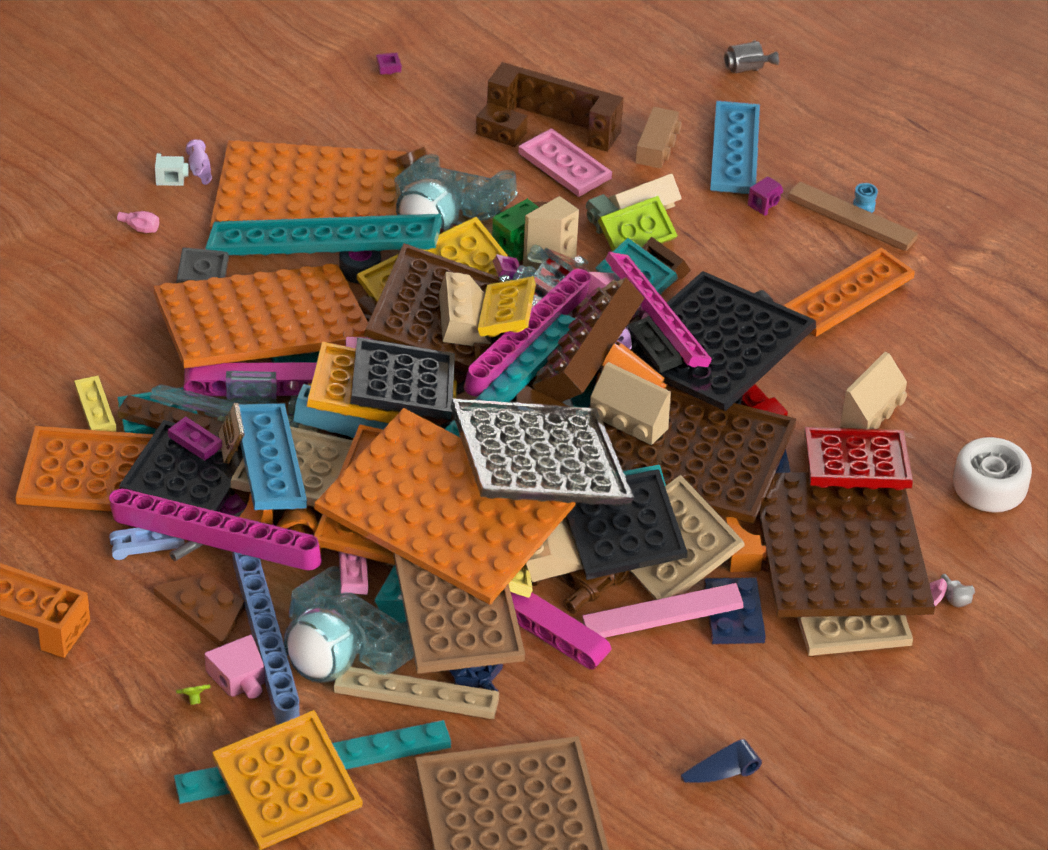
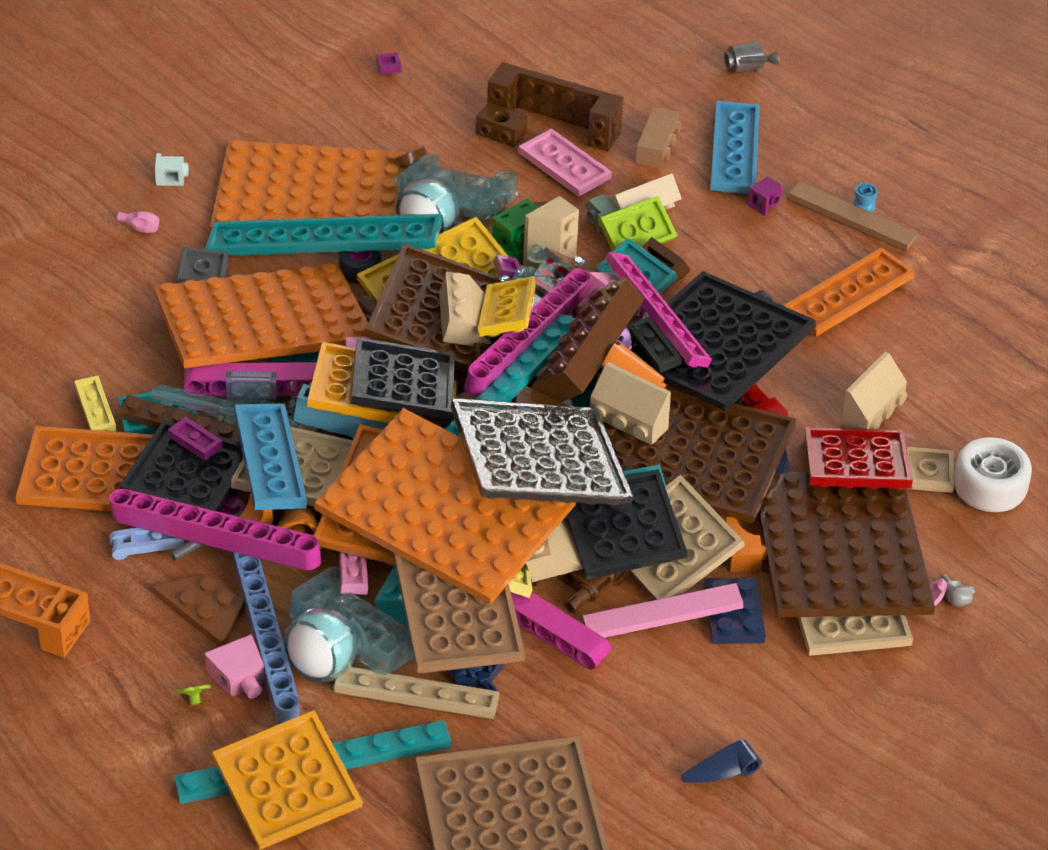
(199, 160): lavender piece -> none
(231, 433): clear orange piece -> none
(932, 469): none -> tan plate

